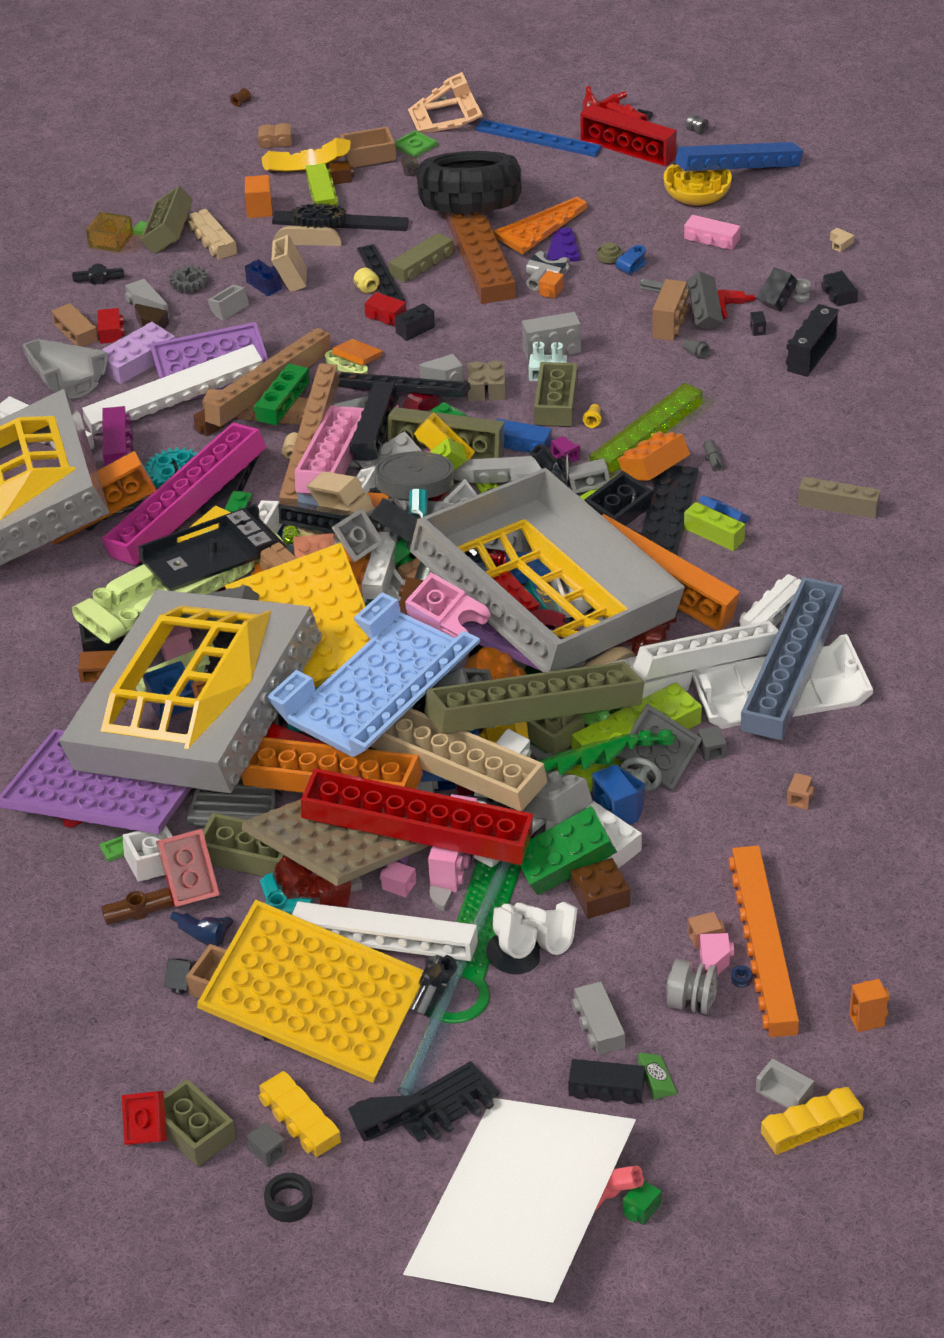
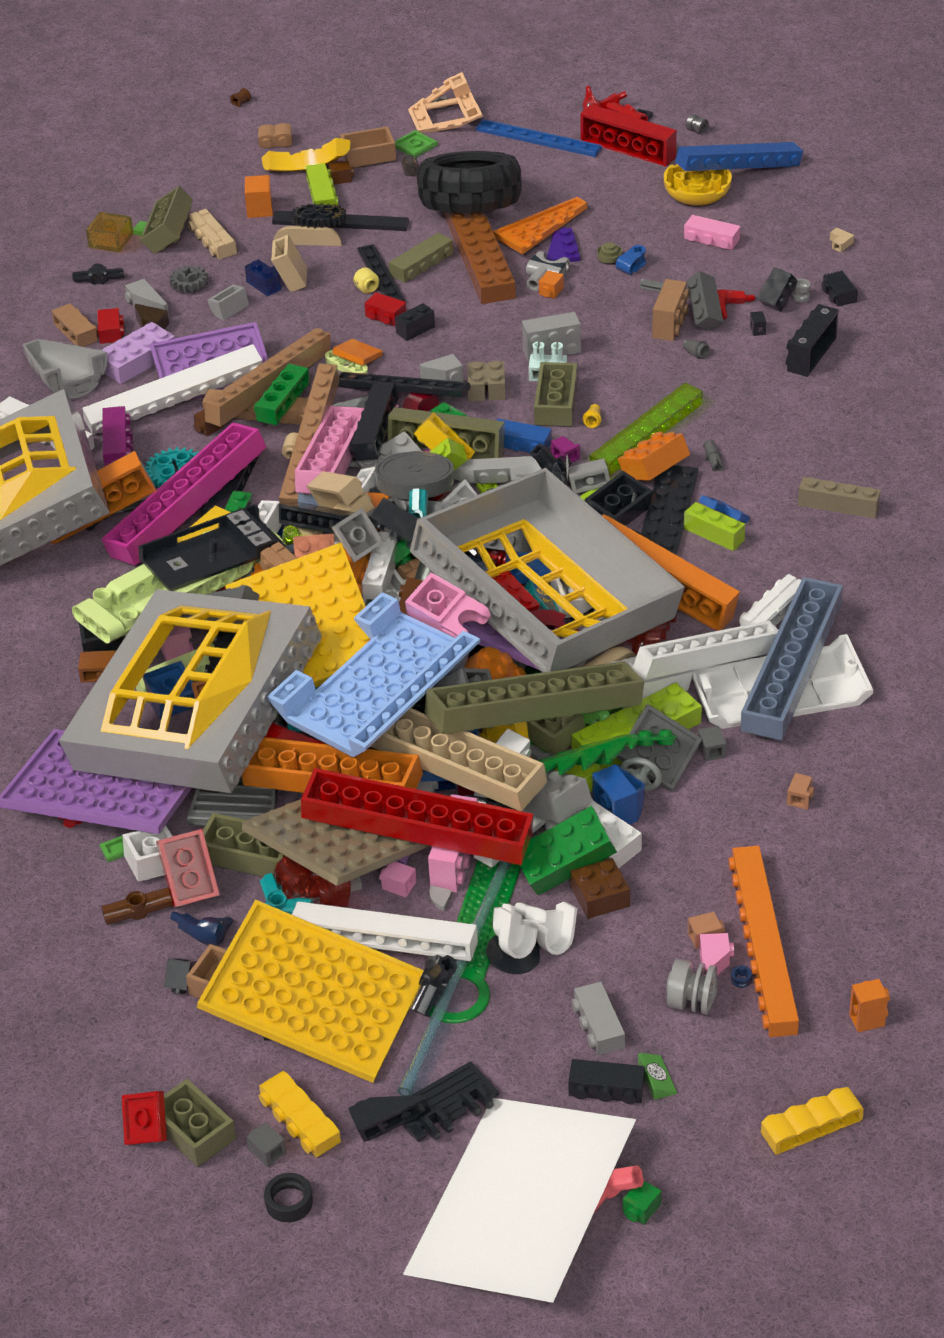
(784, 1085): light grey panel -> none

